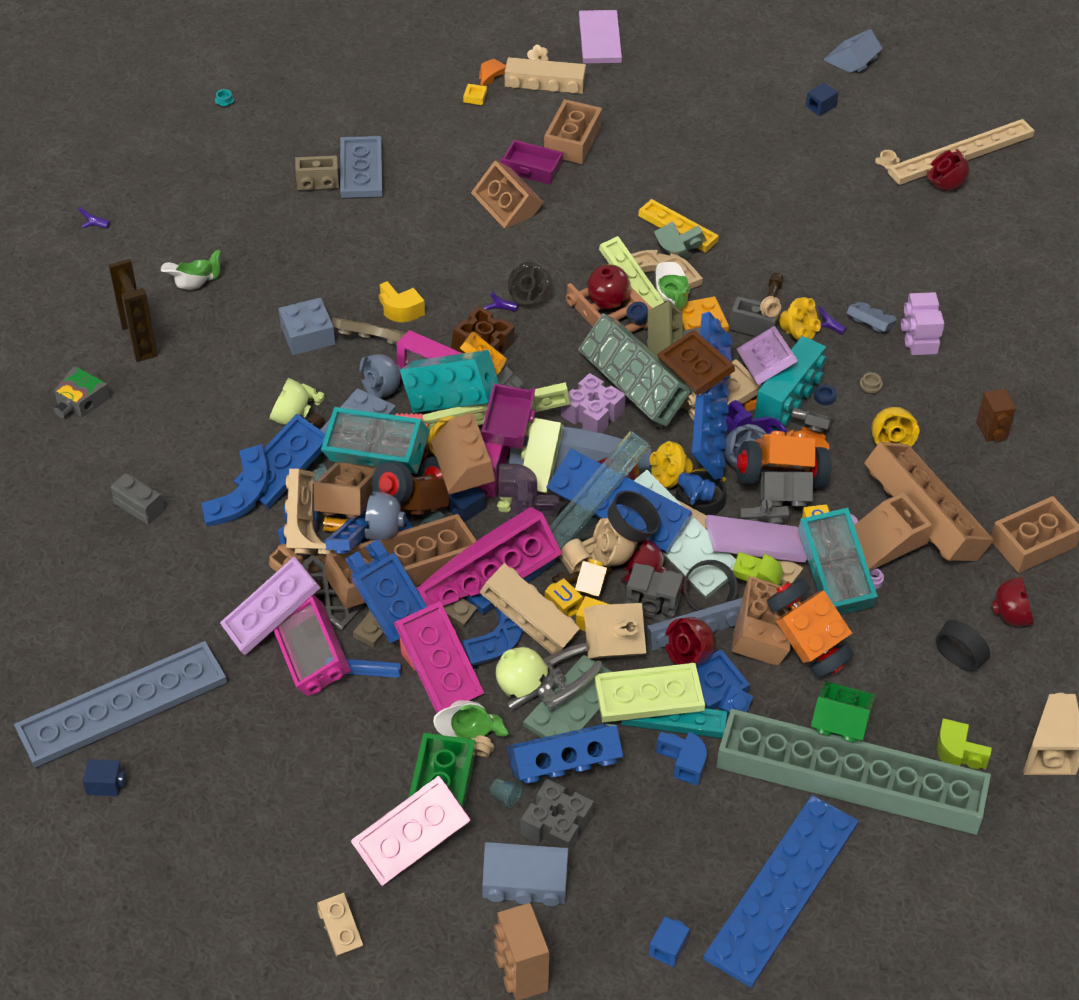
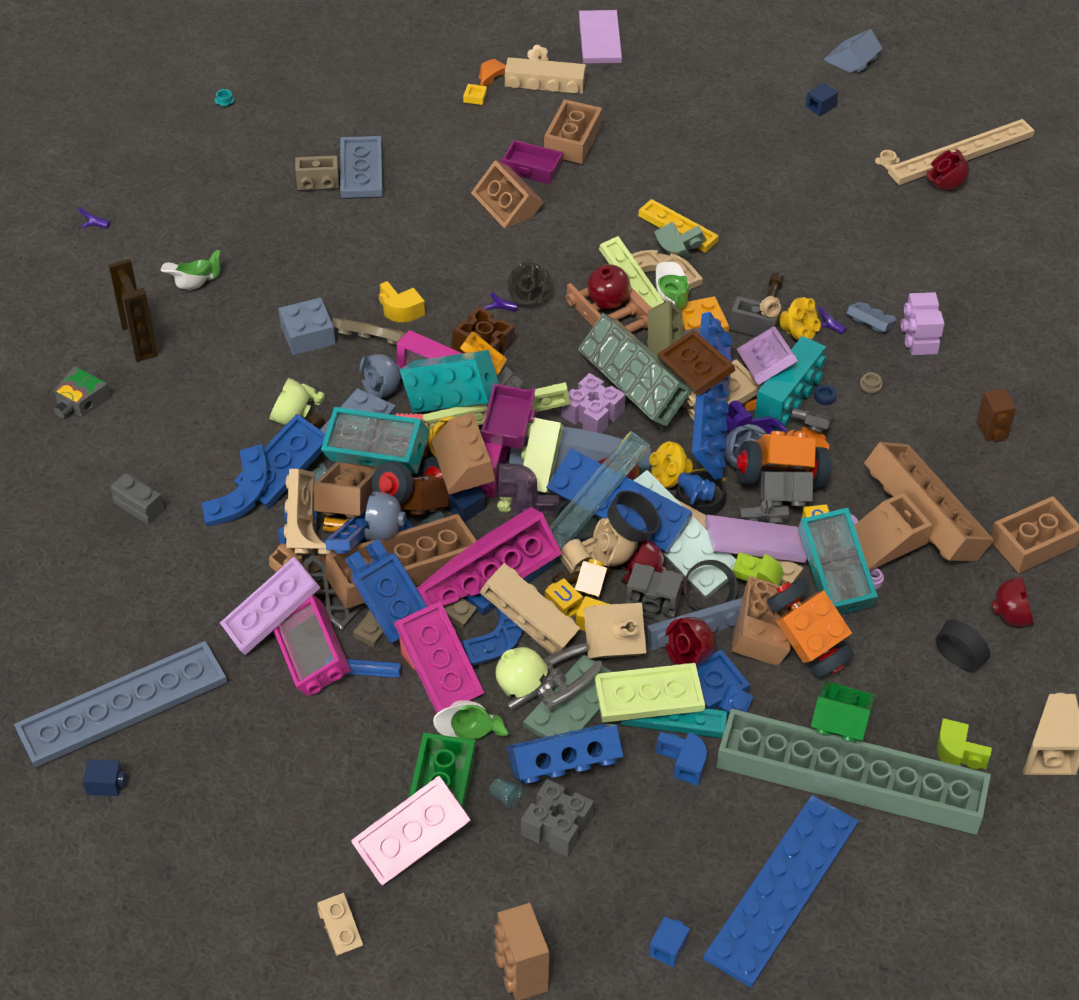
(483, 746): tan plate -> none
(525, 873): sand blue slope -> none
(637, 313): dark blue tile -> none
(895, 425): yellow cylinder -> none

